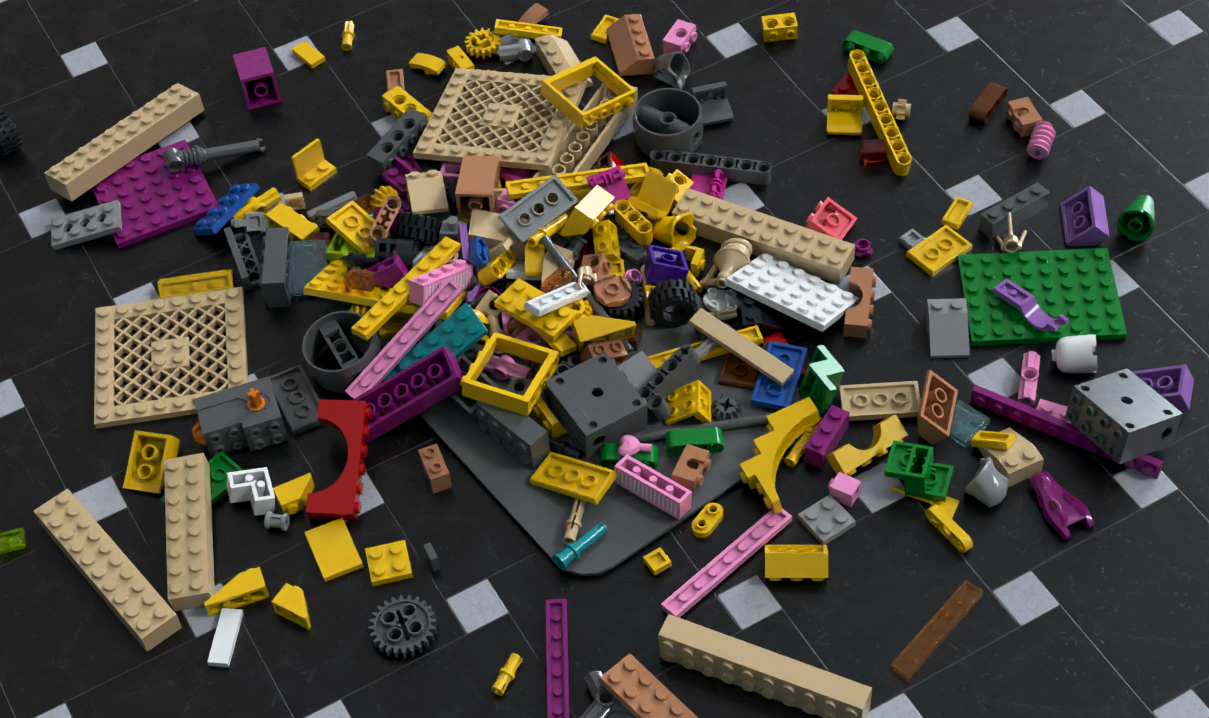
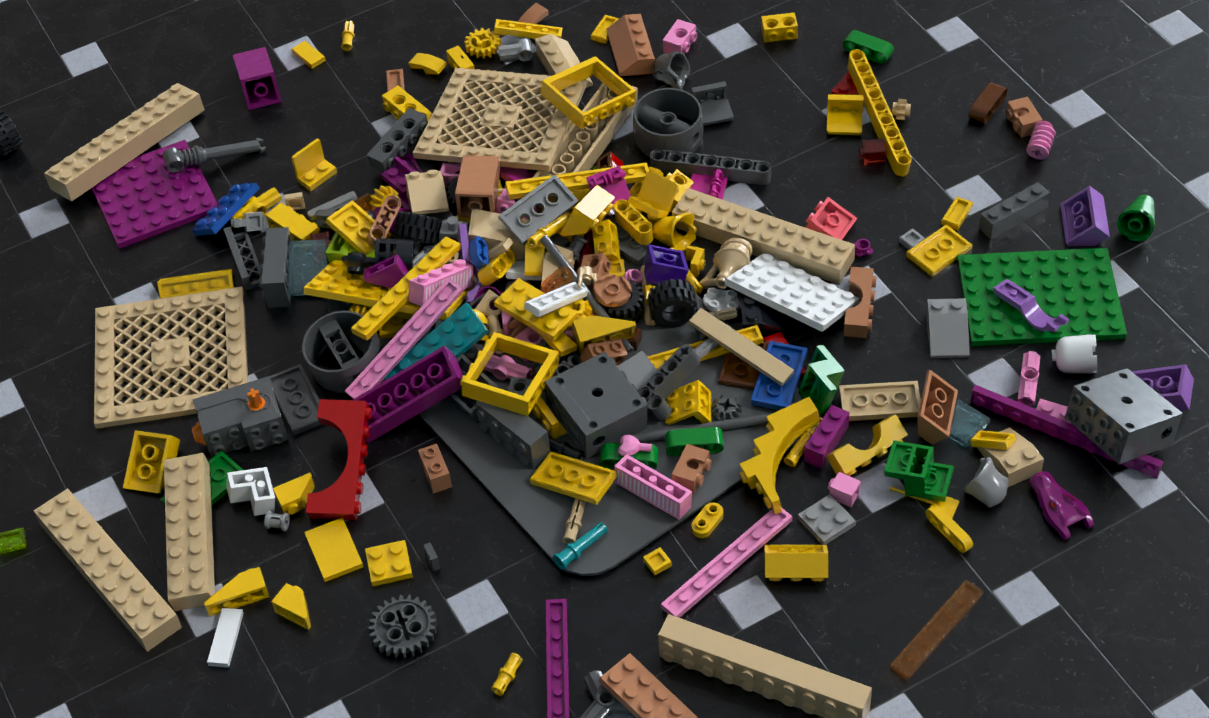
(112, 223): light grey plate -> none
(359, 280): clear orange bracket -> none
(1011, 242): tan plant -> none

